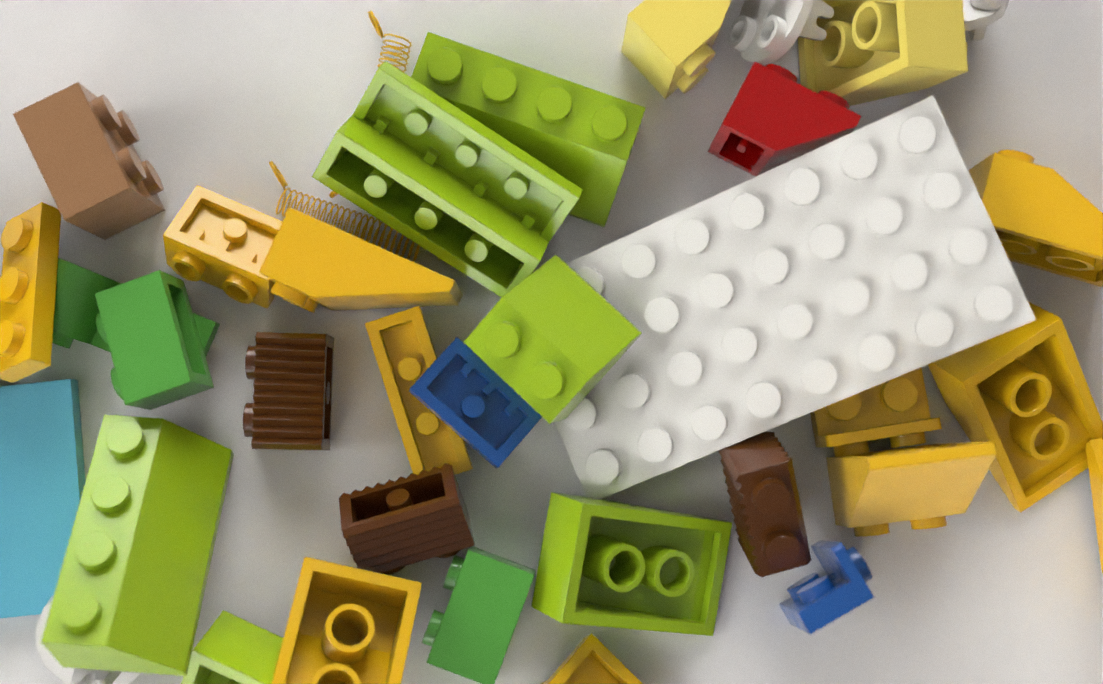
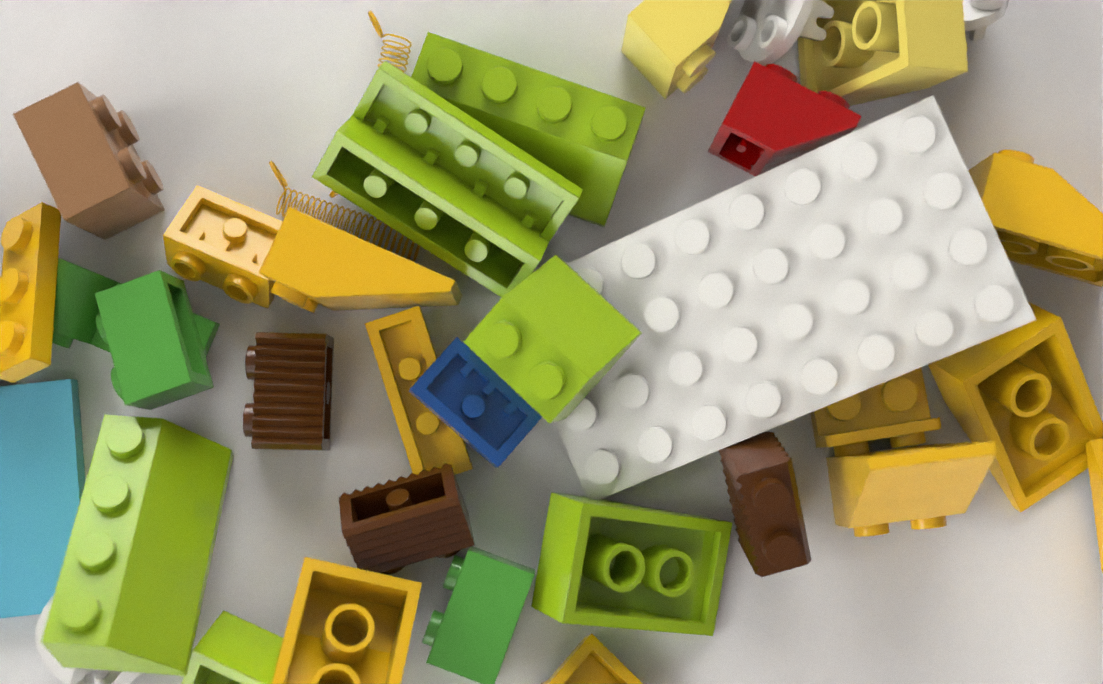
(822, 600): blue bracket -> none

